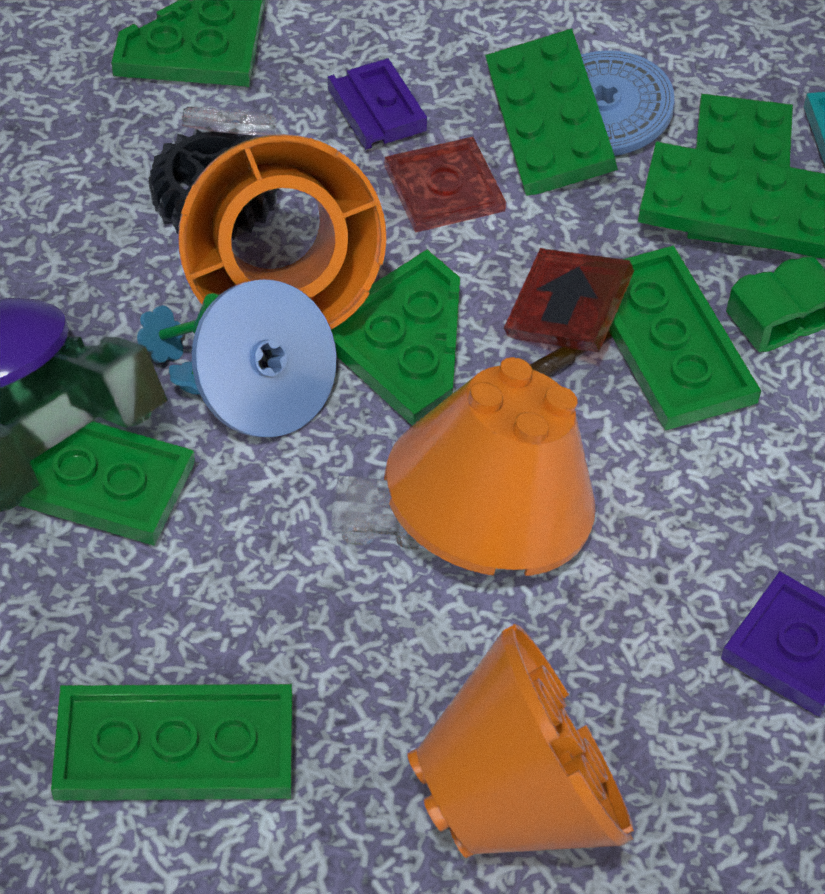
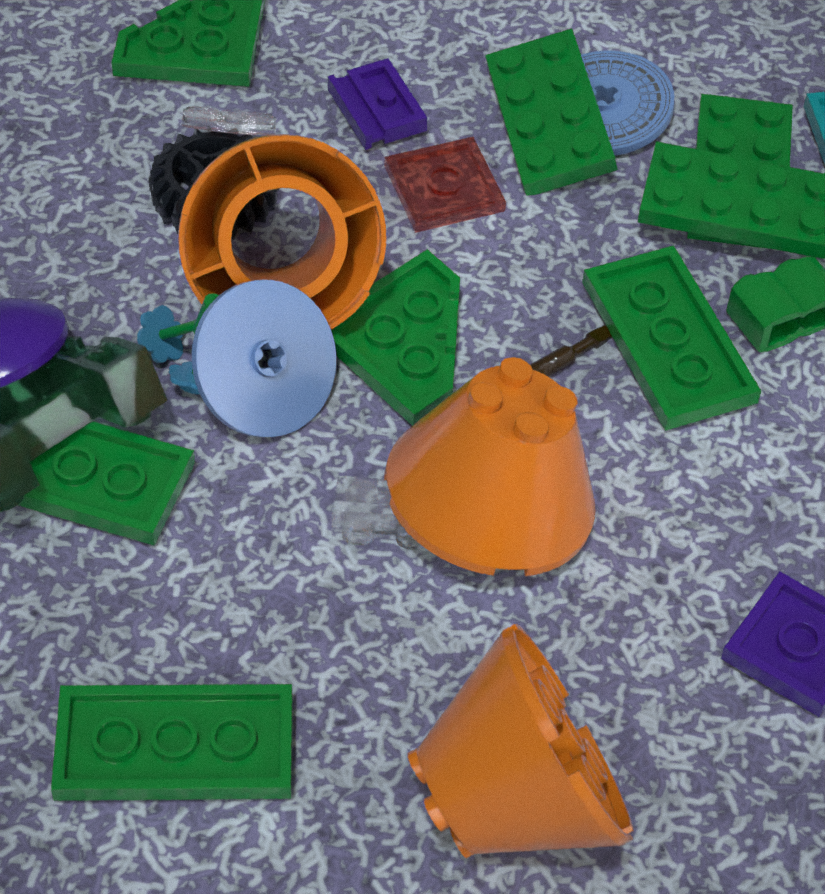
(569, 299): clear red tile -> none

